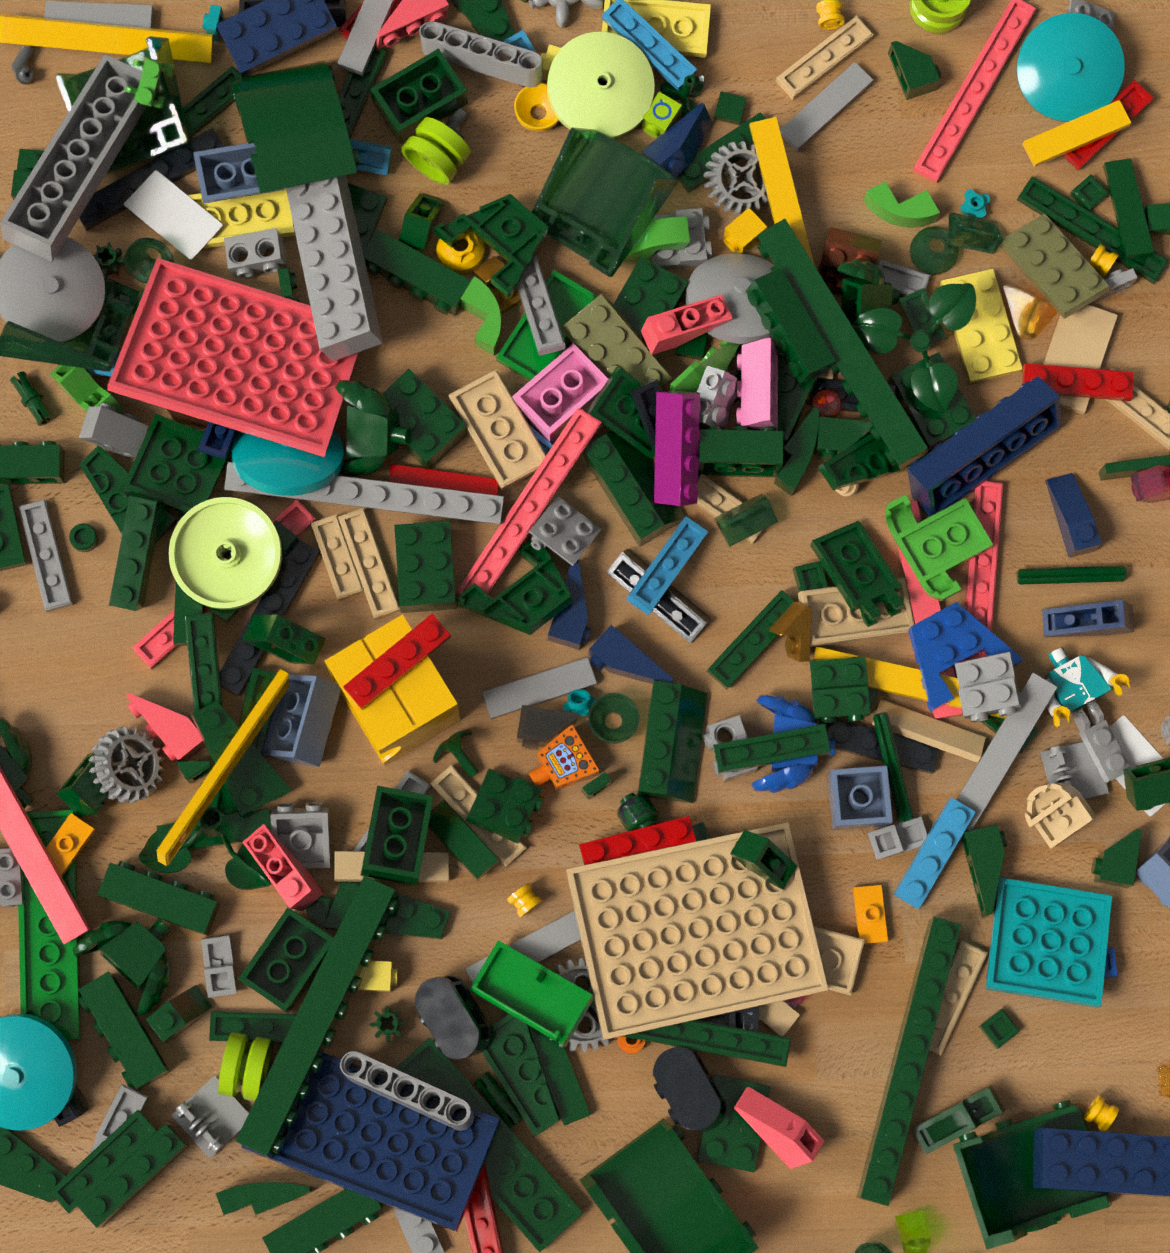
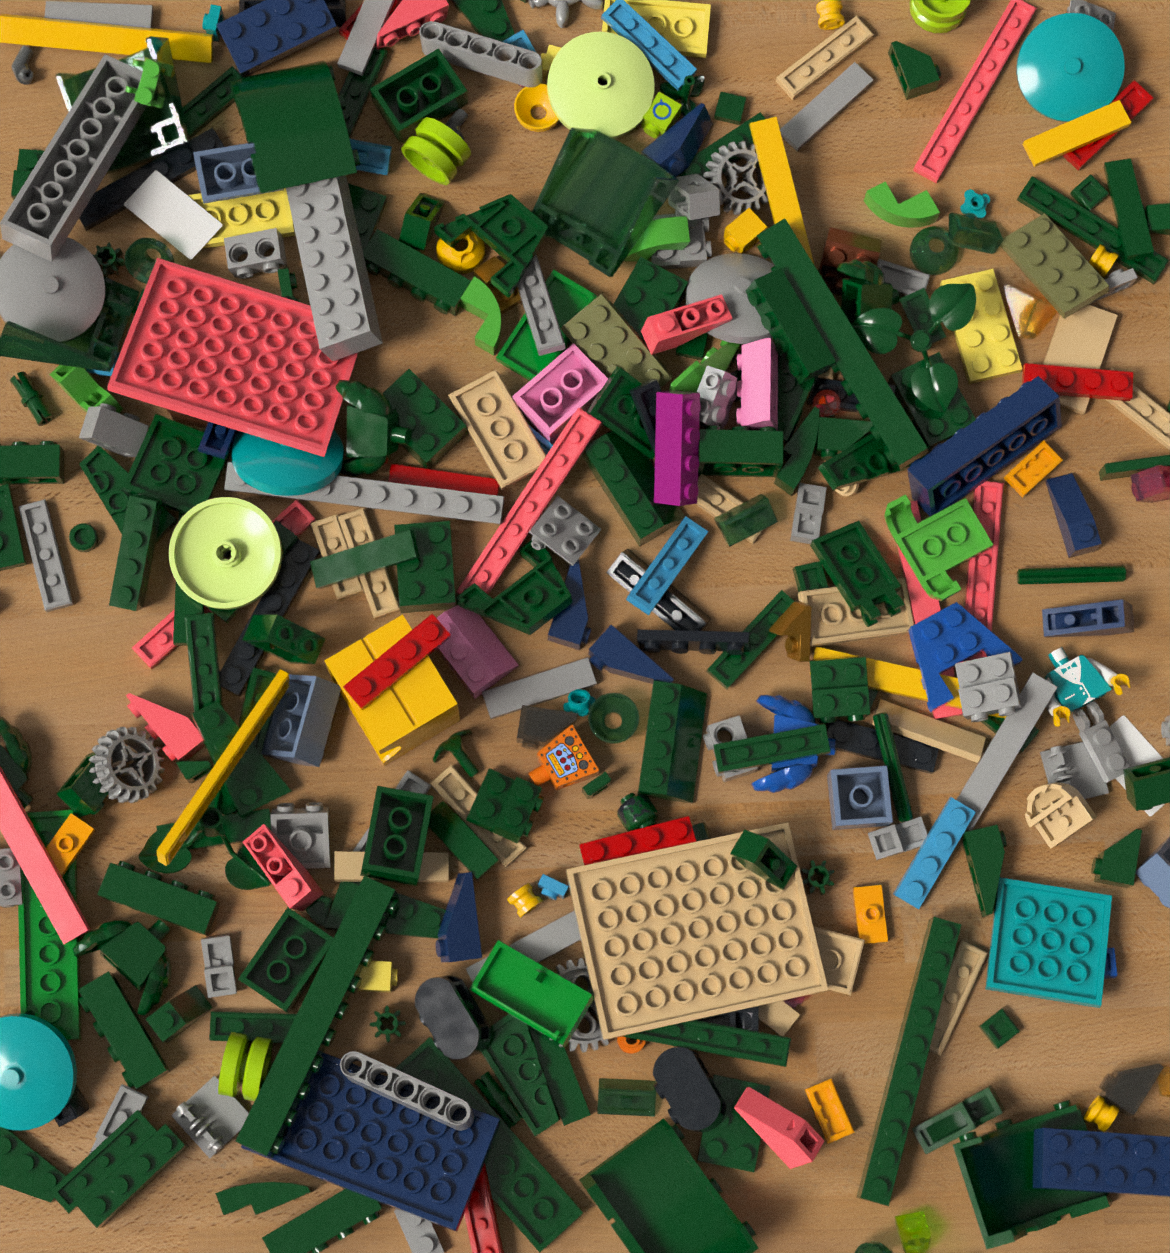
(365, 559): none -> dark green tile
(459, 928): none -> dark blue slope
(473, 651): none -> bright pink slope
(552, 888): none -> dark azure plate
(626, 1097): none -> clear green slope
(695, 197): none -> light grey brick
(703, 641): none -> black plate
(808, 513): none -> light grey slope
(814, 885): none -> dark green gear
(829, 1111): none -> light orange plate
(1033, 469): none -> light orange plate
(1129, 1087): none -> clear smoke slope

